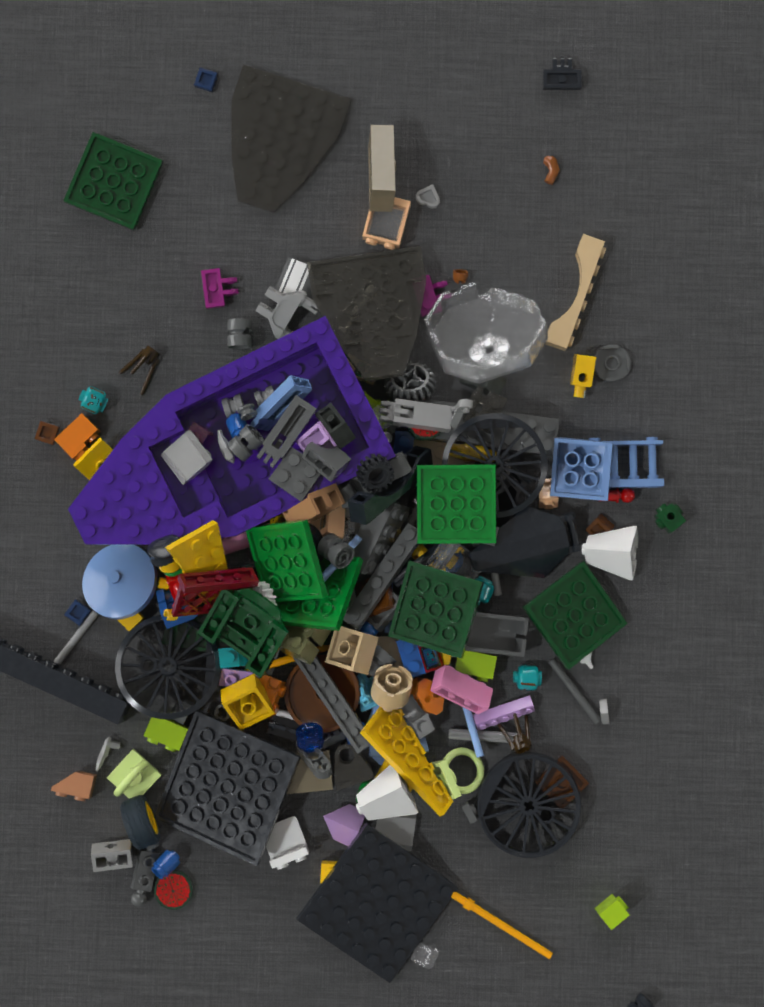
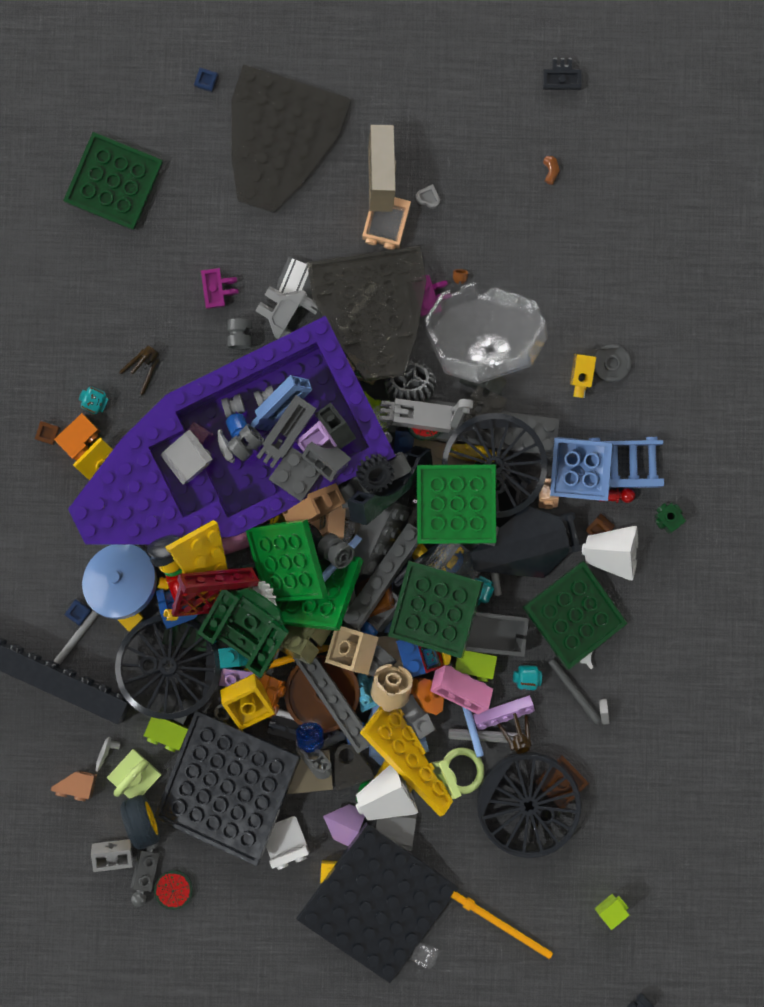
(165, 864): blue brick -> none
(247, 412): dark grey bush -> none
(470, 811): dark grey plate -> none
(587, 256): tan arch -> none

